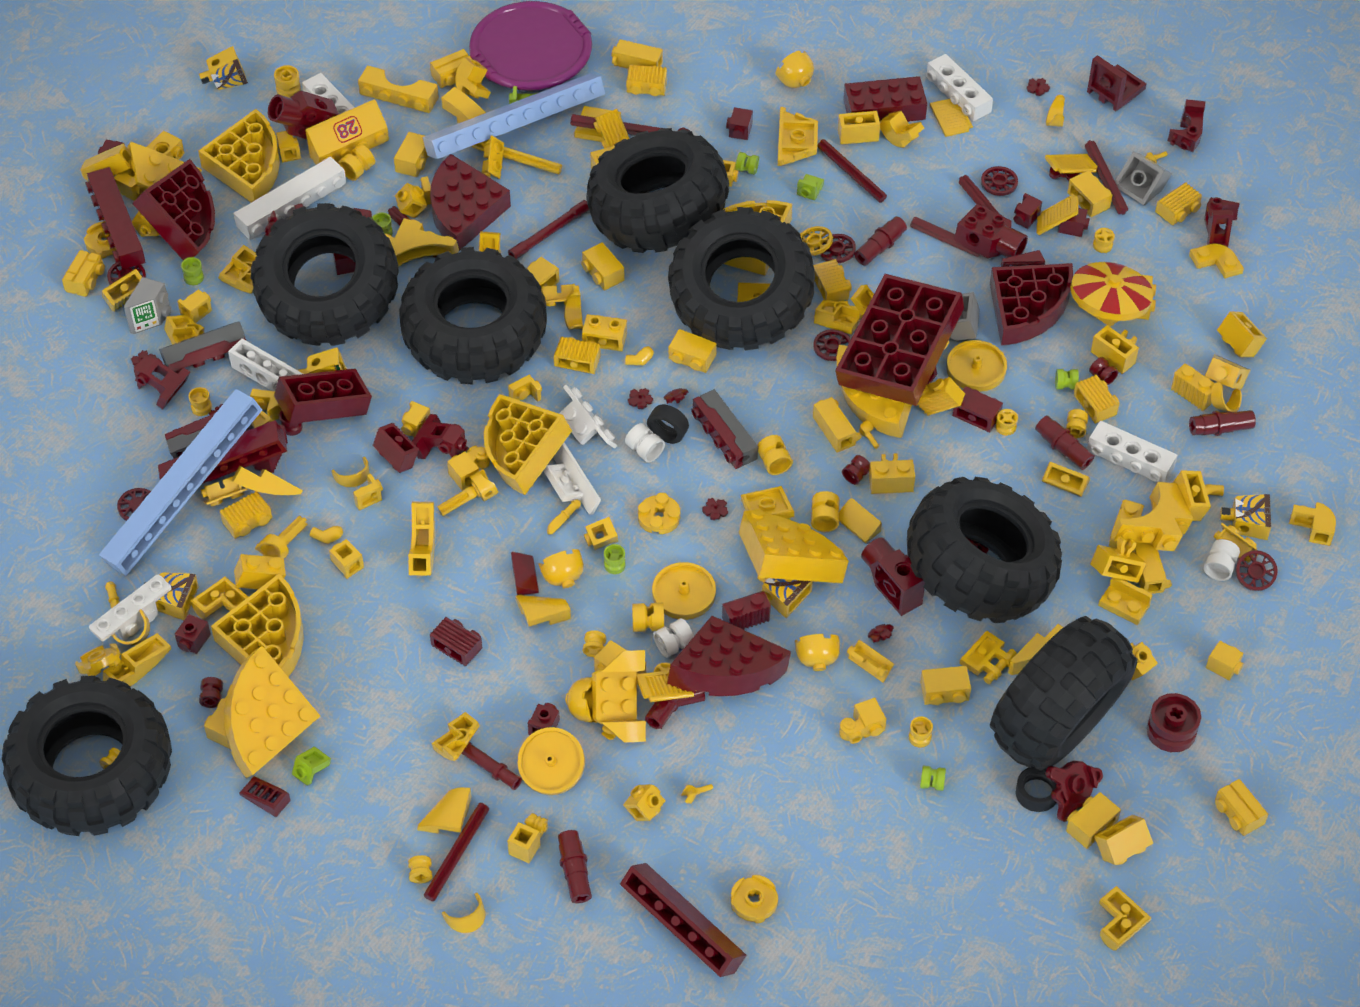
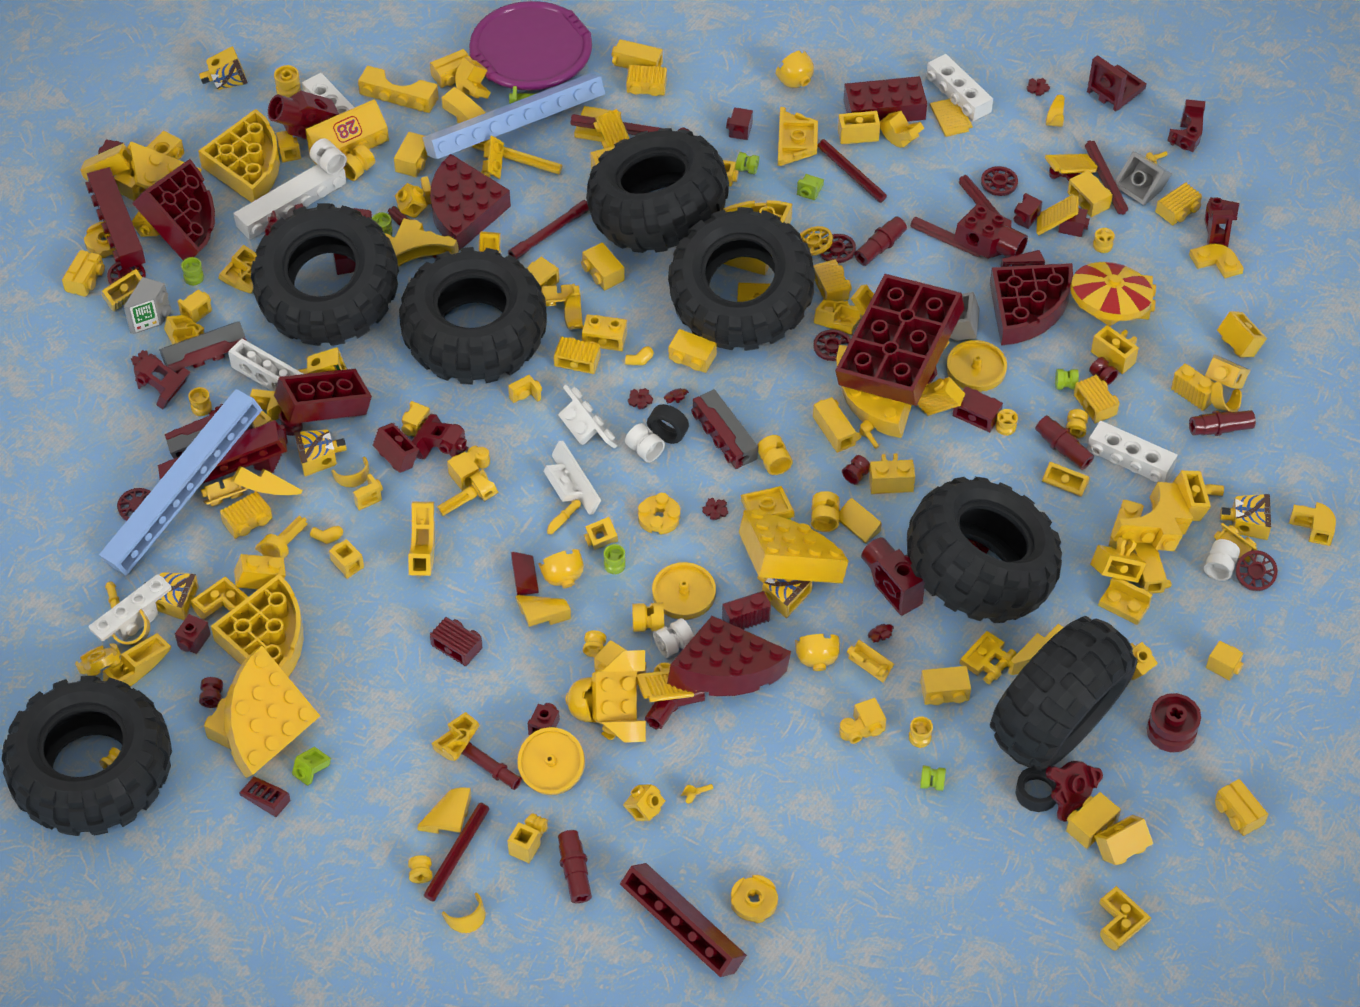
(317, 450): none -> torso
(328, 156): none -> white wheel
(522, 440): yellow brick -> none

